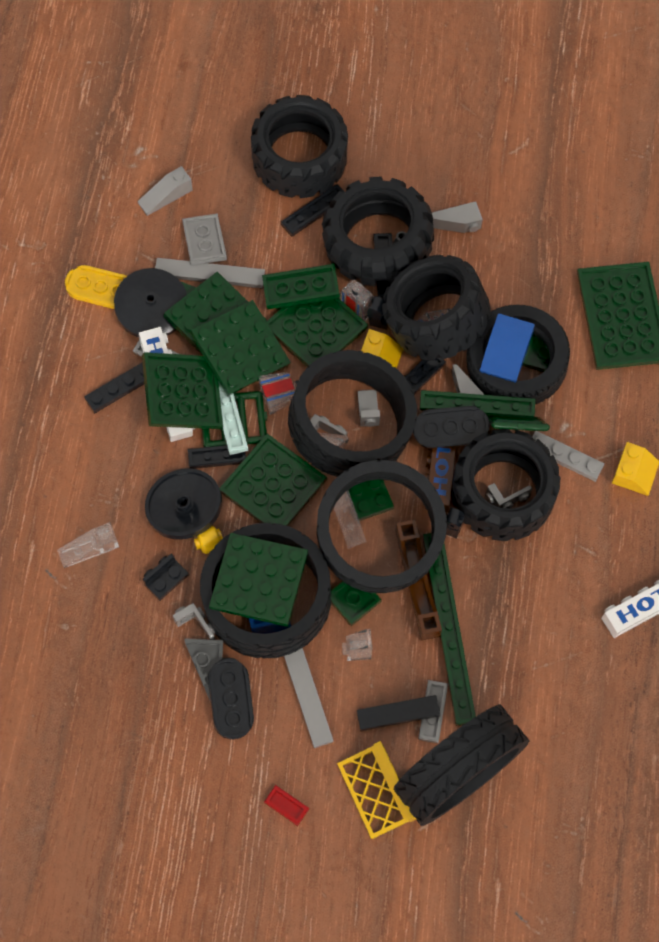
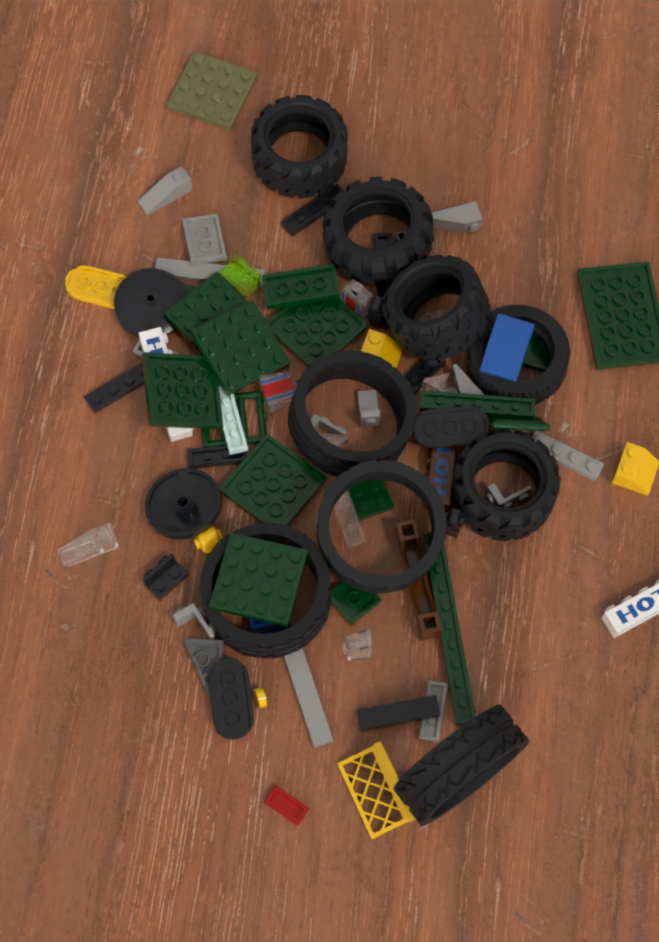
(212, 90): none -> olive plate
(241, 276): none -> clear neon green bracket
(260, 697): none -> yellow tile
(438, 383): none -> clear slope

